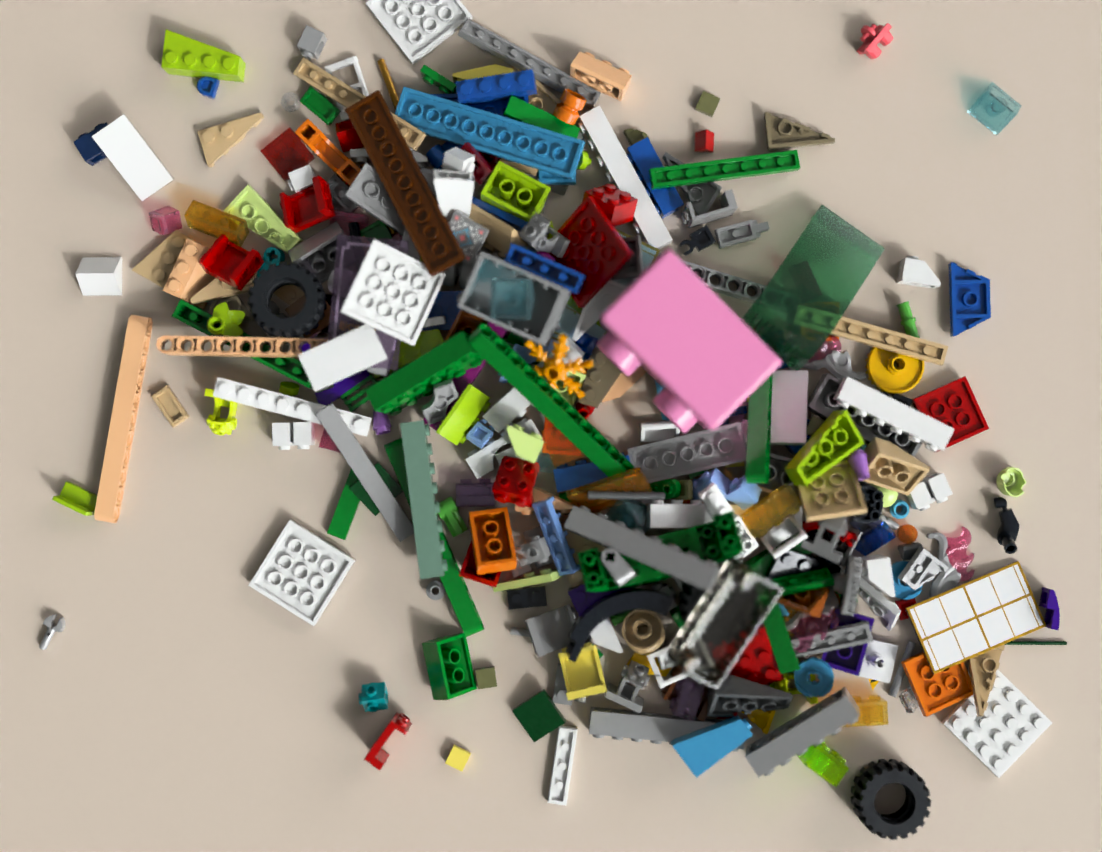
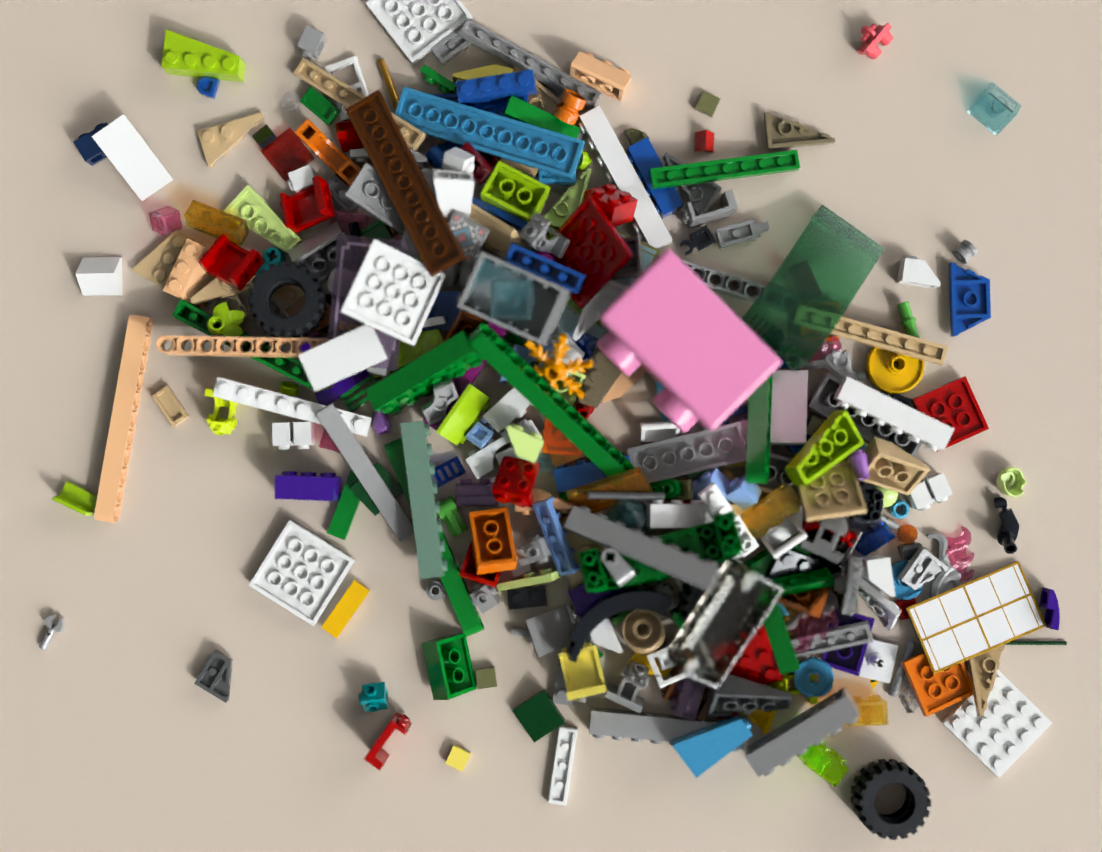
(216, 676): none -> dark grey wing
(264, 136): none -> black tile
(307, 486): none -> dark purple brick
(345, 609): none -> yellow tile
(450, 47): none -> light grey plate
(454, 475): none -> clear blue slope
(484, 596): none -> light grey brick
(569, 201): none -> yellowish green wing
(964, 251): none -> light grey wheel

